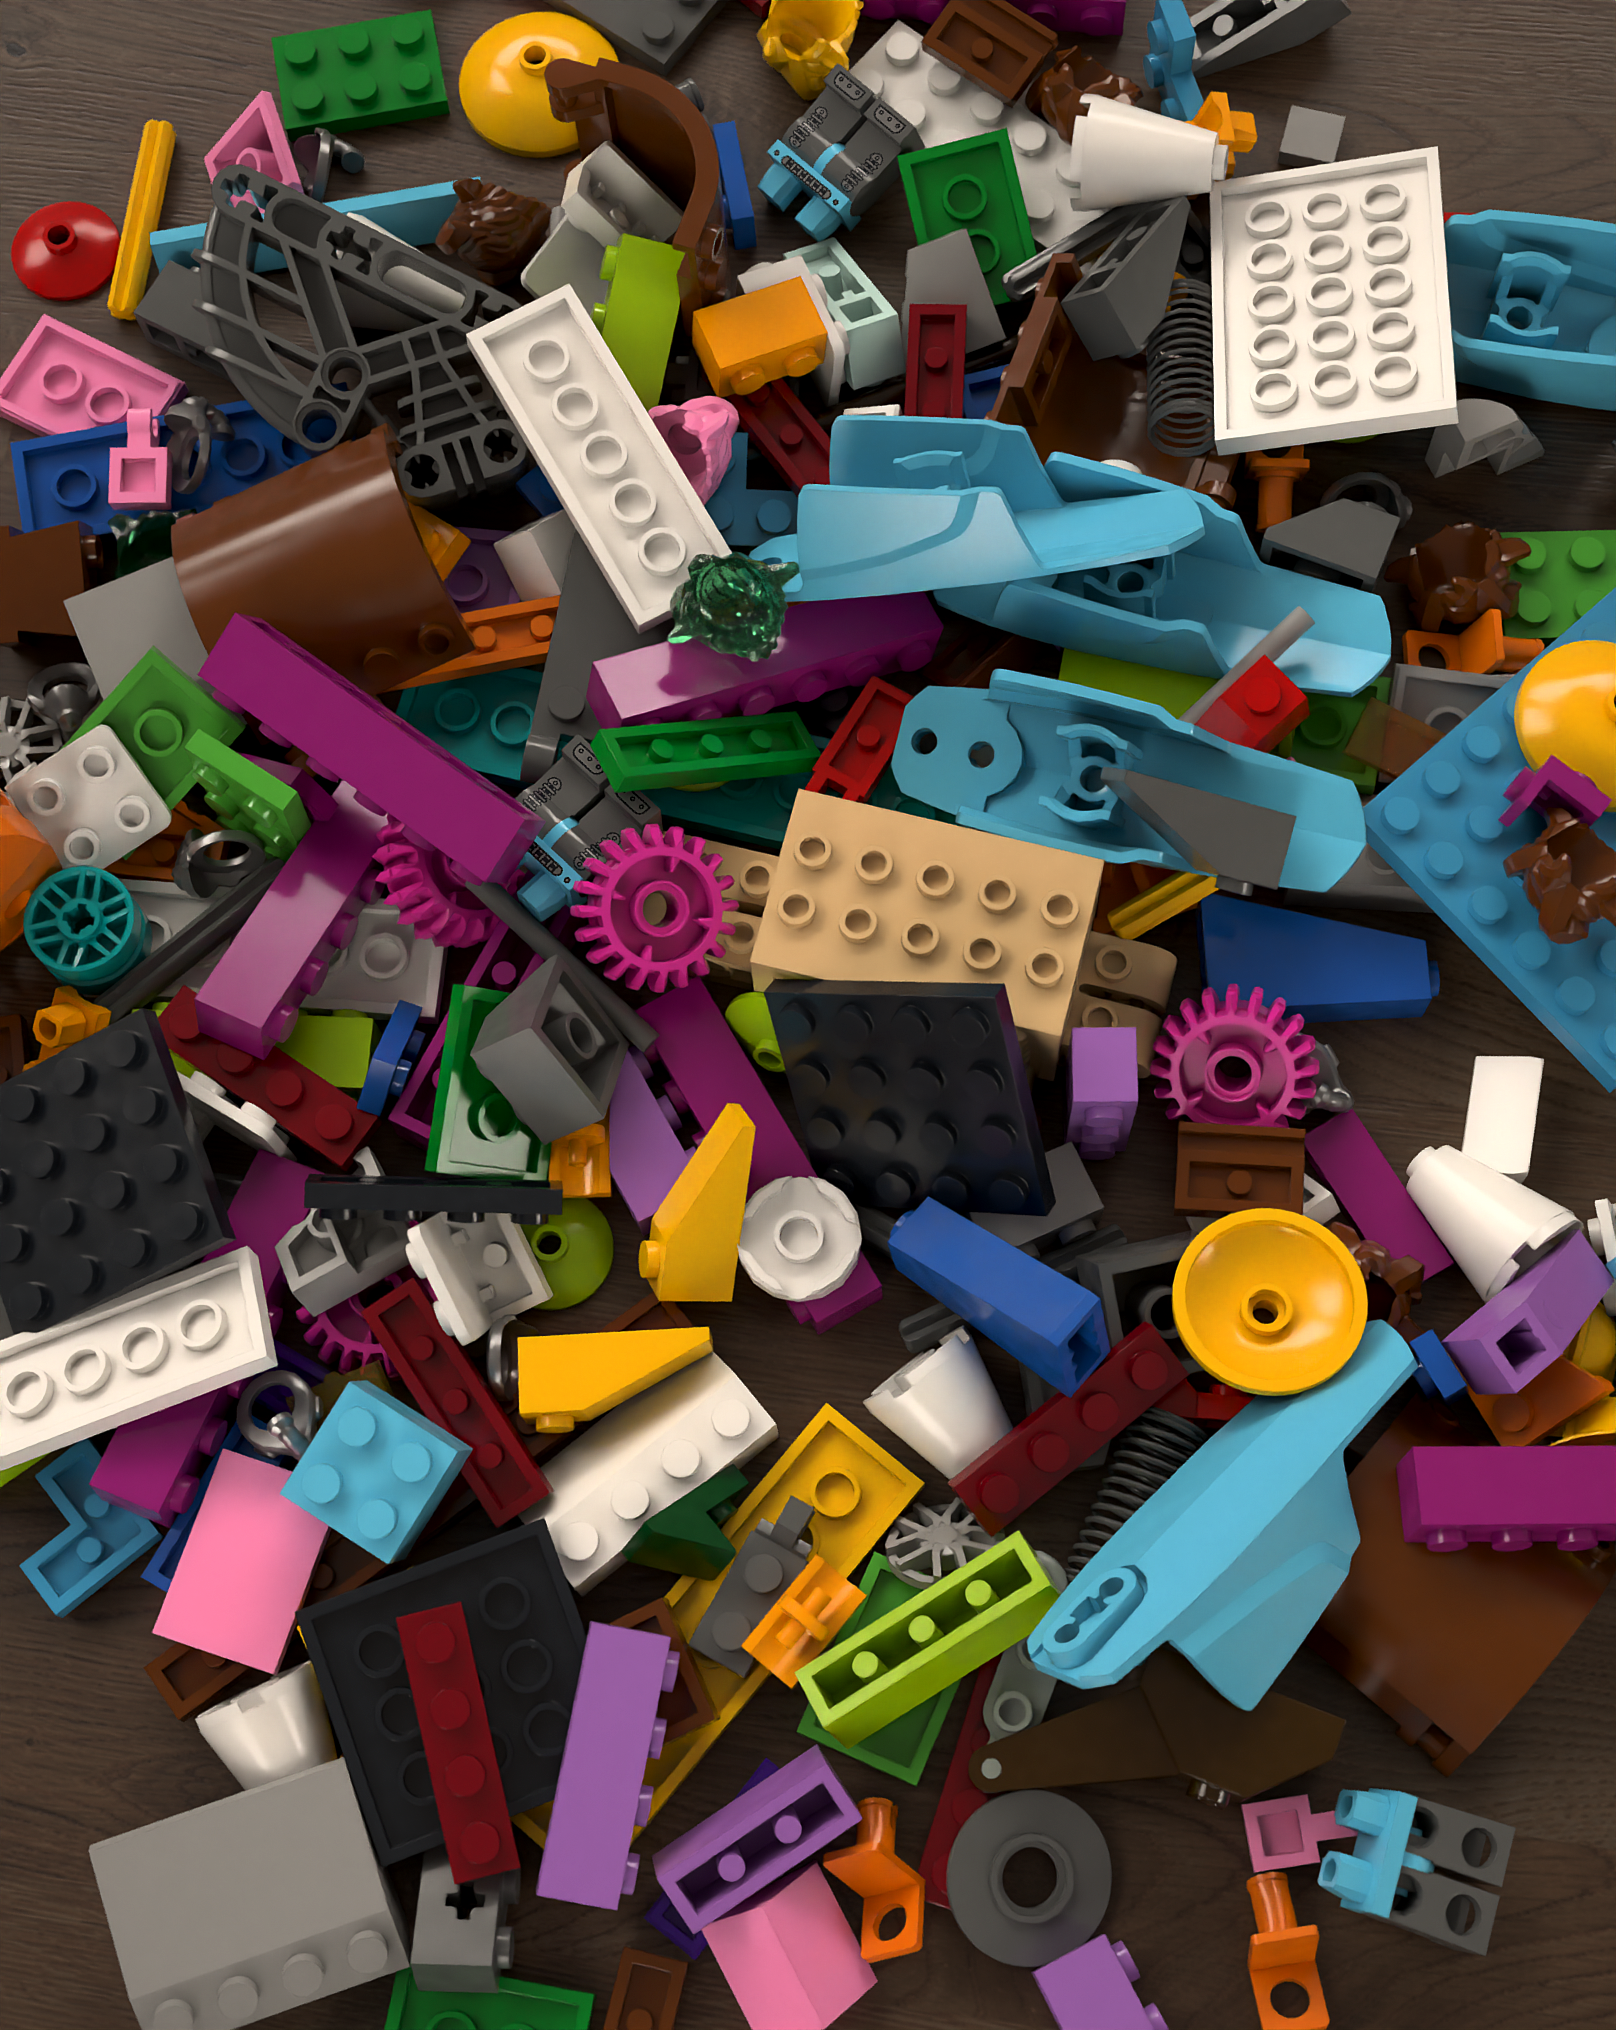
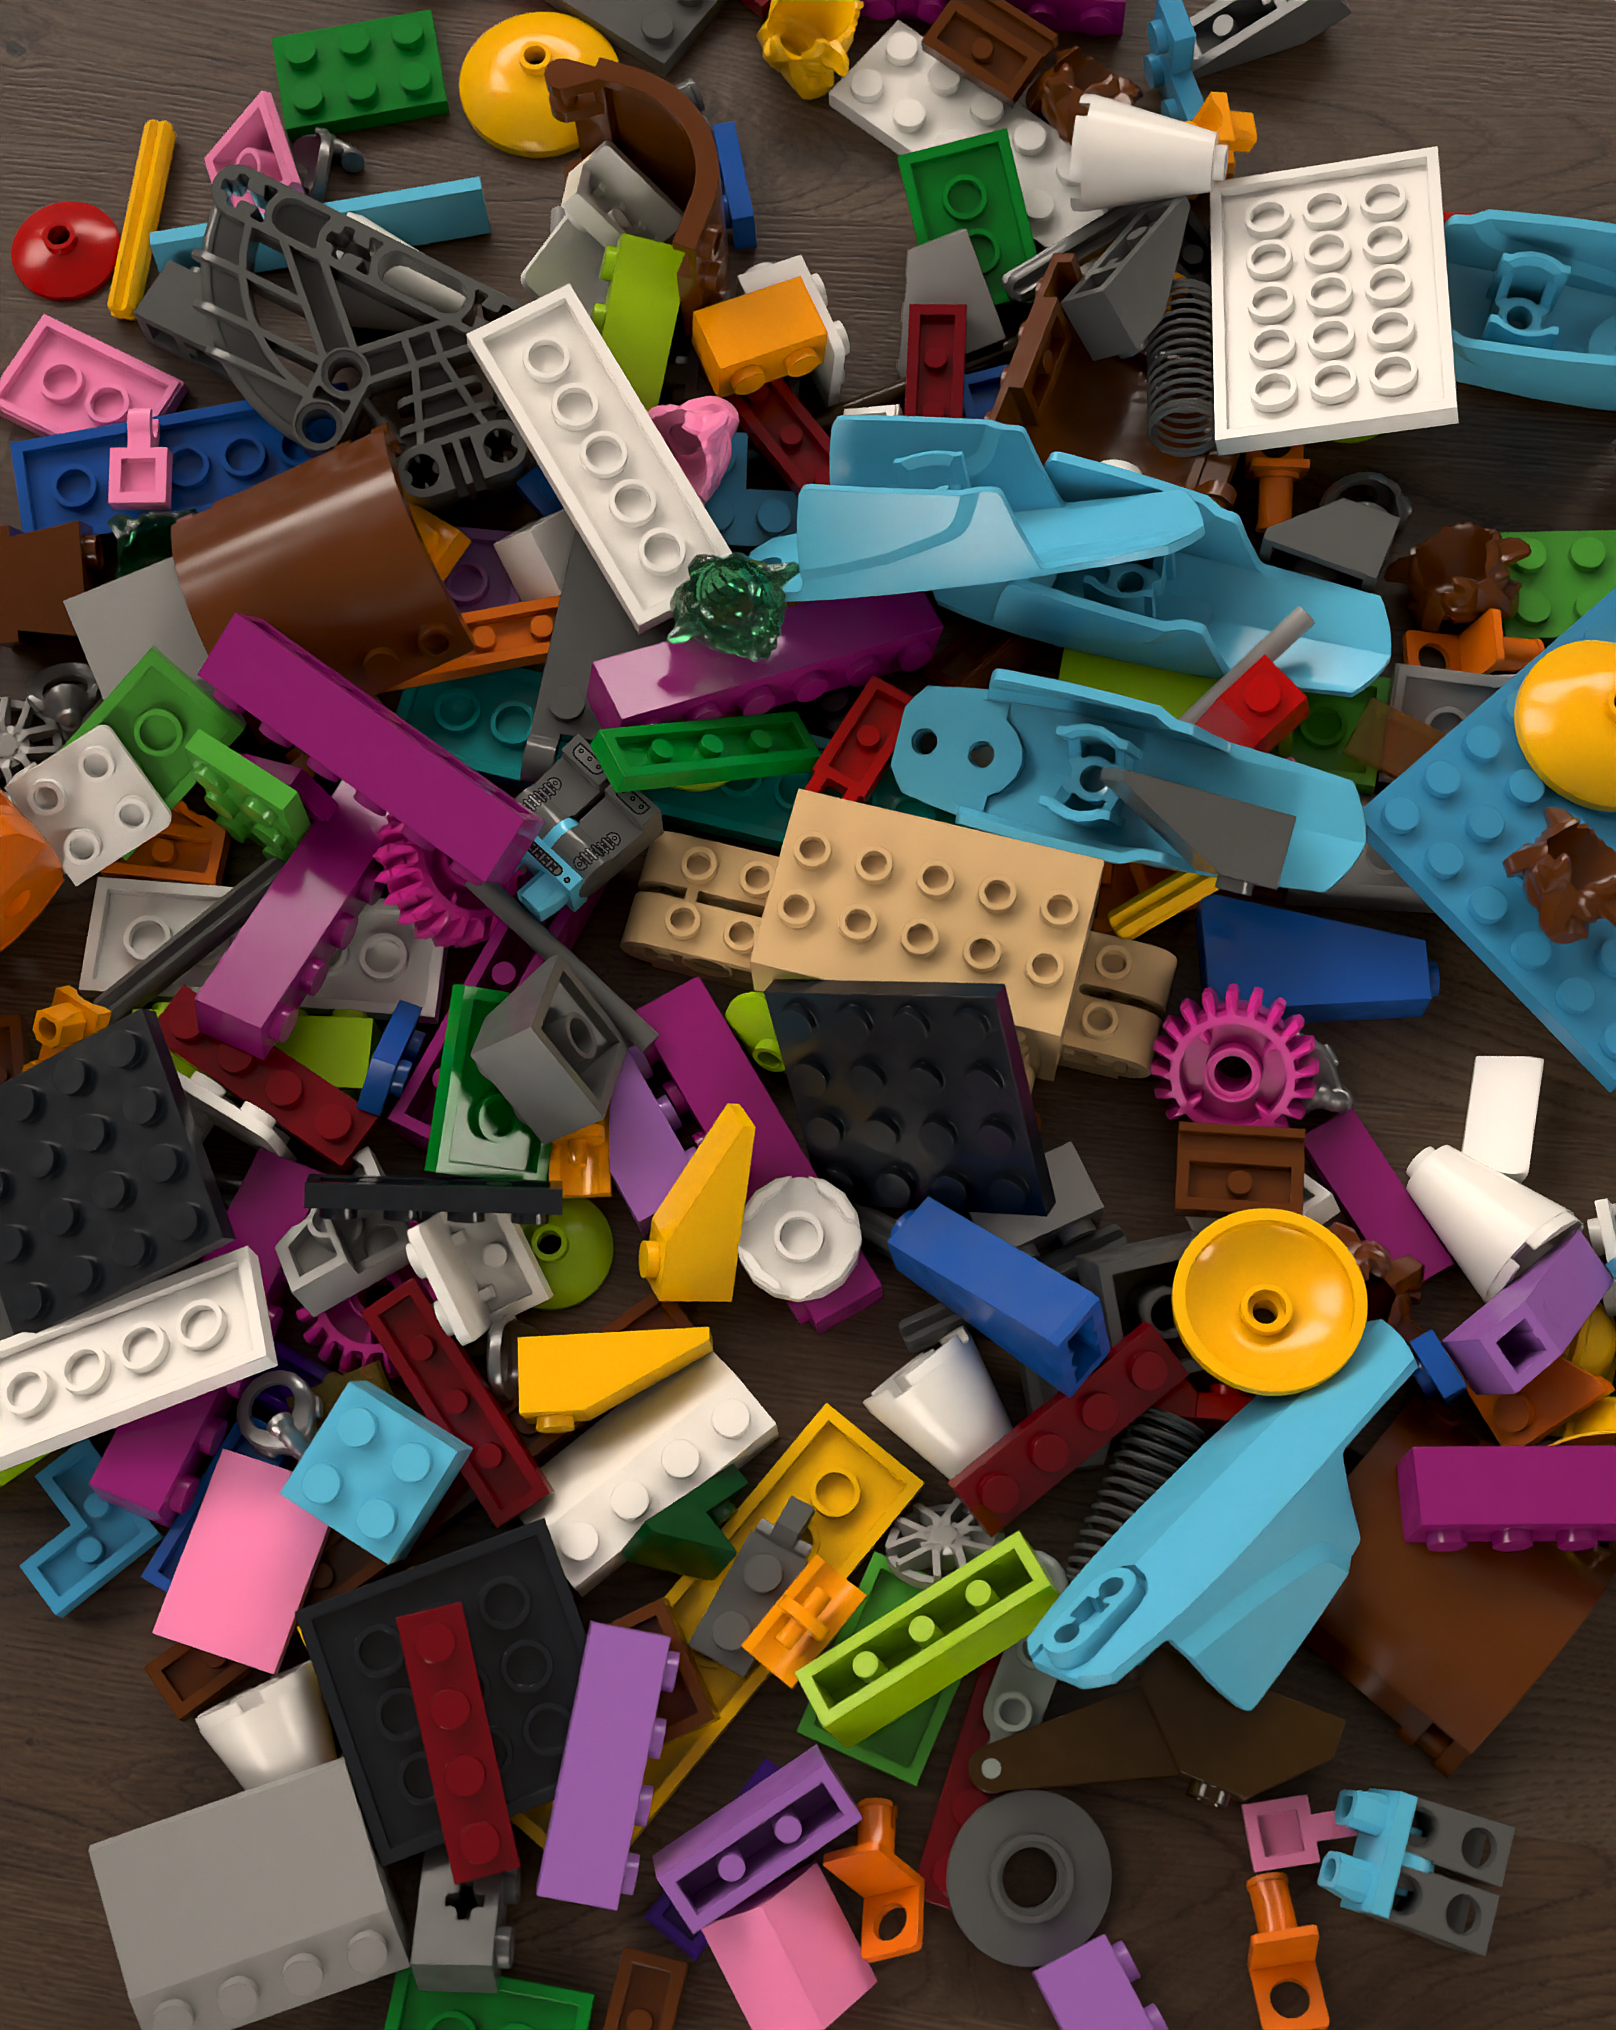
(86, 928): teal wheel -> none
(189, 424): flat silver piece -> none
(203, 875): flat silver piece -> none
(494, 230): reddish brown hair -> none
(617, 908): dark pink gear -> none
(838, 156): hips -> none
(862, 310): light aqua slope -> none
(1100, 1090): medium lavender brick -> none
(1310, 137): light grey tile -> none
(1482, 432): light grey slope -> none
(1554, 787): magenta bracket -> none

